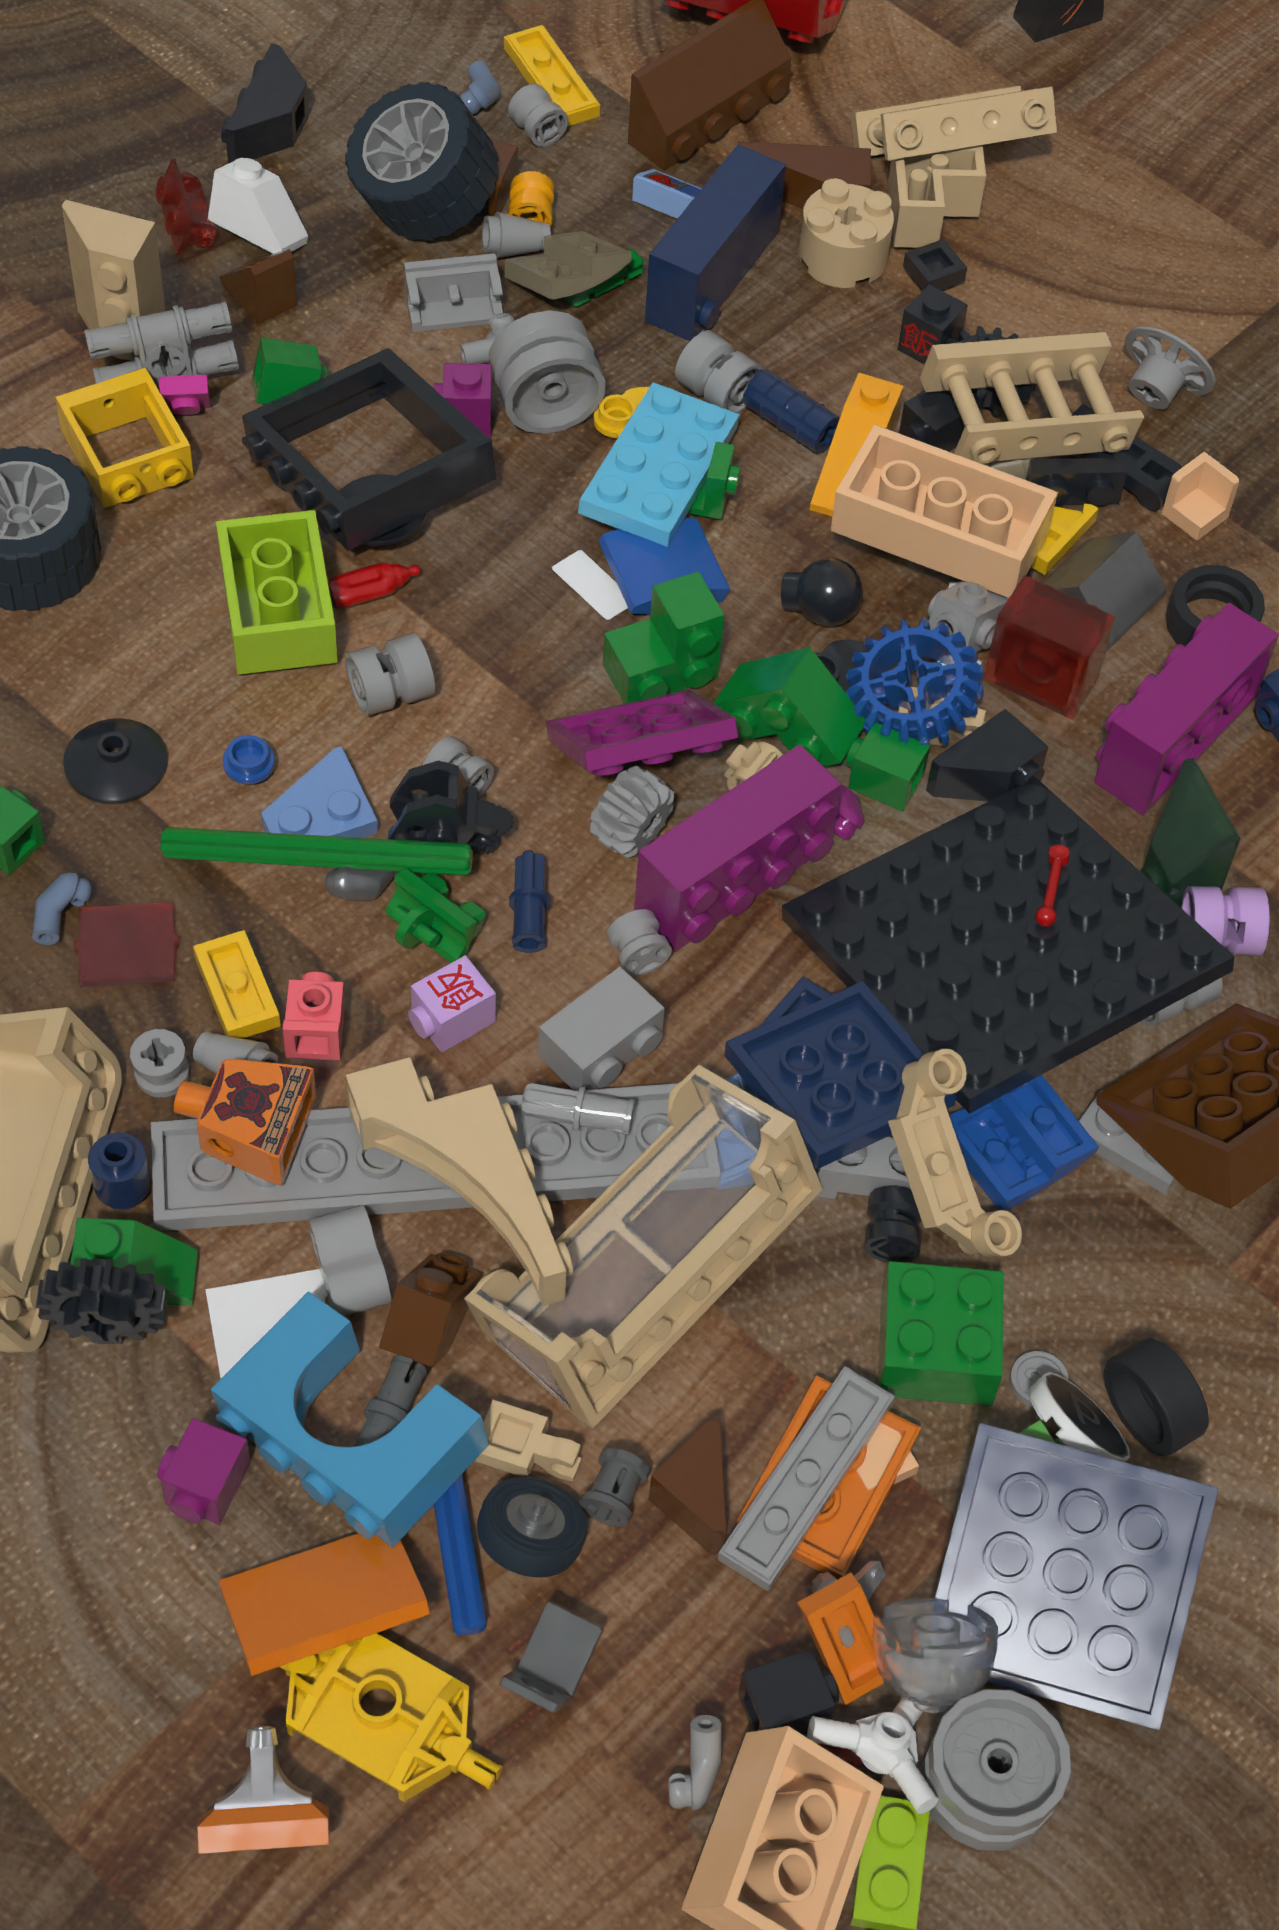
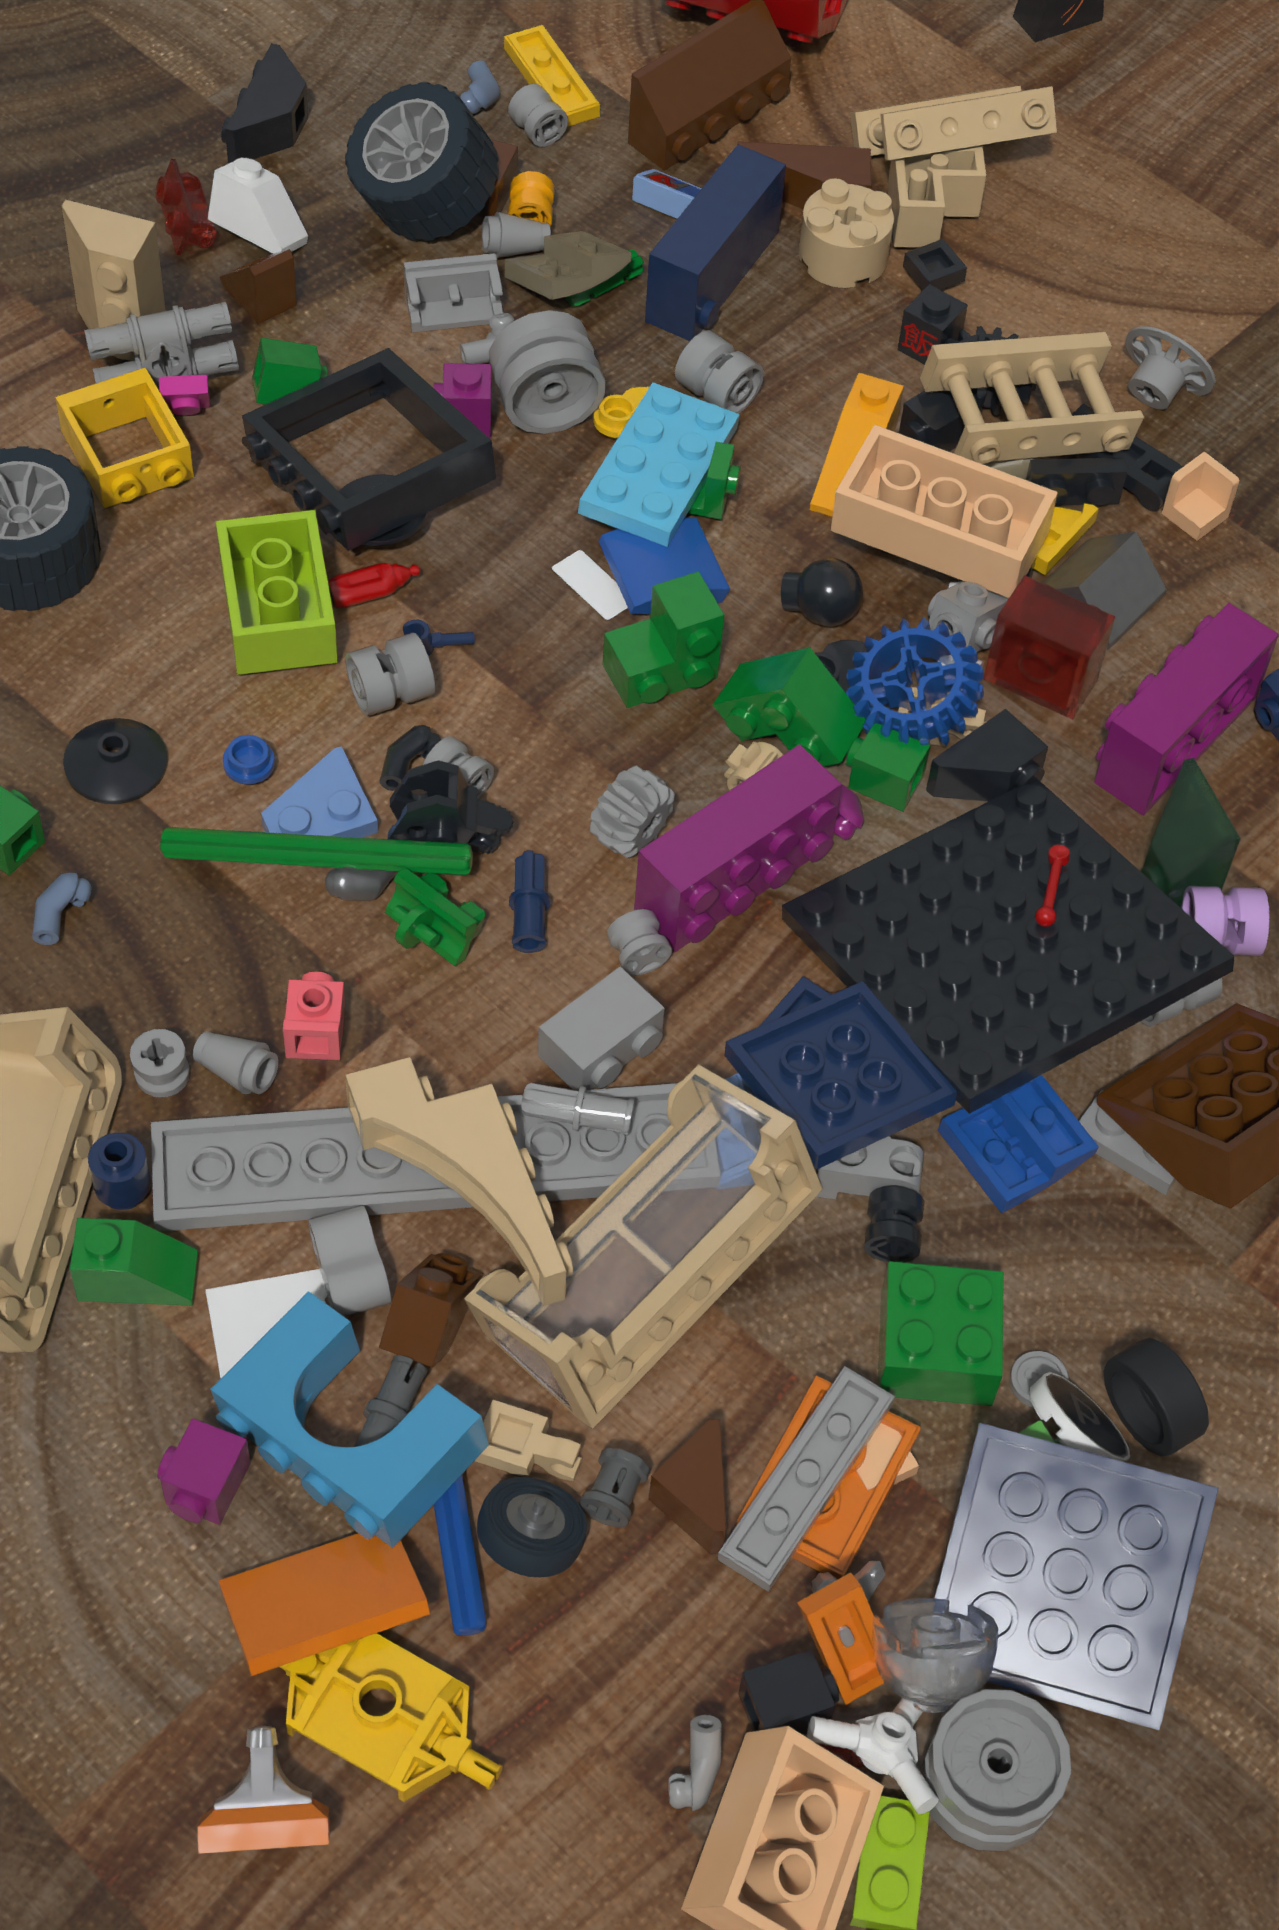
(101, 1301): black gear -> none
(126, 944): clear red piece -> none
(236, 985): yellow plate -> none
(251, 1114): orange torso -> none
(402, 751): none -> black arm
(438, 639): none -> dark blue hand
(452, 1004): lavender brick -> none
(554, 1658): dark grey bracket -> none
(642, 731): magenta plate -> none
(791, 410): dark blue axle -> none
(936, 1161): tan plate -> none
(1210, 583): black tyre -> none

